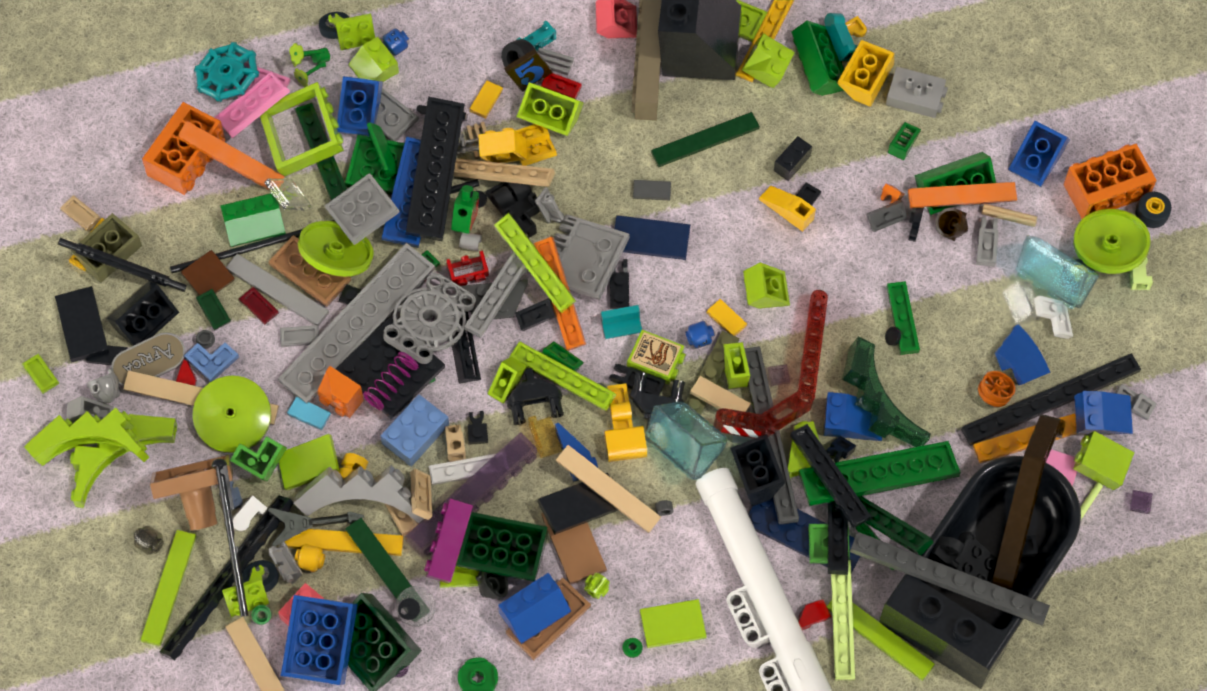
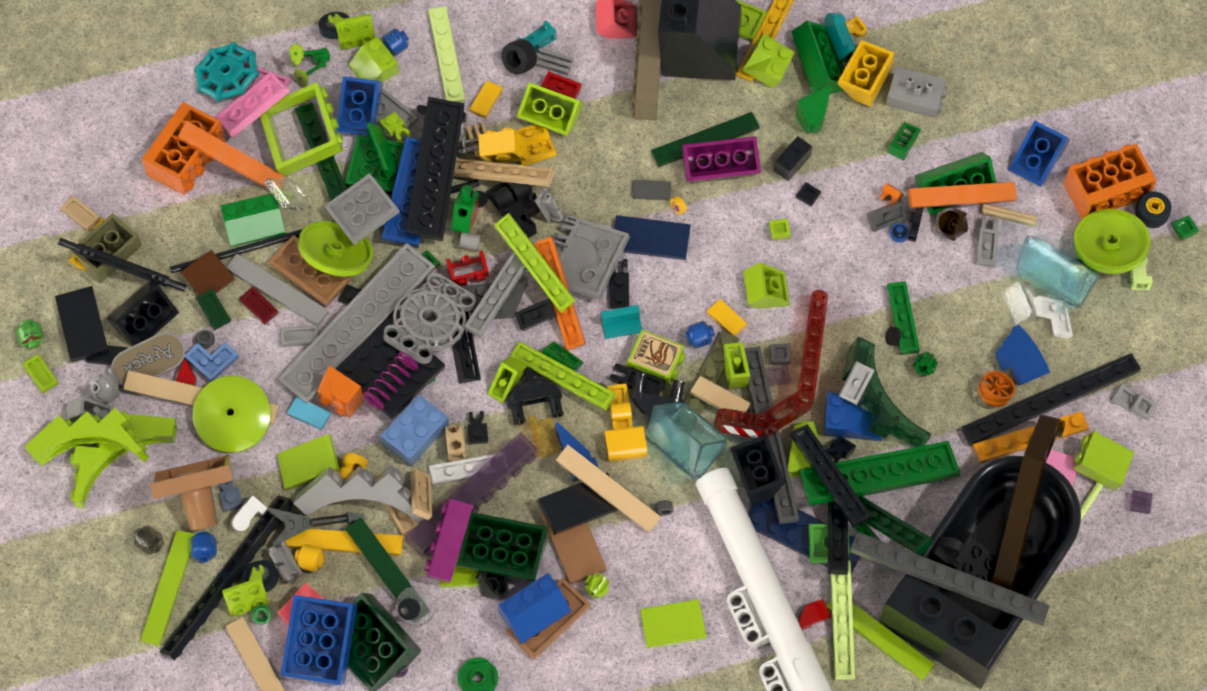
(30, 334): none -> bright green head
(203, 547): none -> blue head
(227, 505): black bar -> none
(261, 462): bright green brick -> none
(395, 125): none -> lime plate
(446, 54): none -> yellowish green plate
(528, 69): dark brown tile -> none
(632, 653): green plate -> none
(678, 205): none -> yellow tile
(721, 159): none -> magenta brick
(779, 229): none -> lime plate
(780, 354): none -> dark grey plate
(789, 207): yellow slope -> none
(812, 110): none -> green slope
(856, 382): none -> light grey plate
(899, 232): none -> blue tile
(925, 363): none -> green gear
(1103, 413): blue slope -> none
(1185, 227): none -> green plate

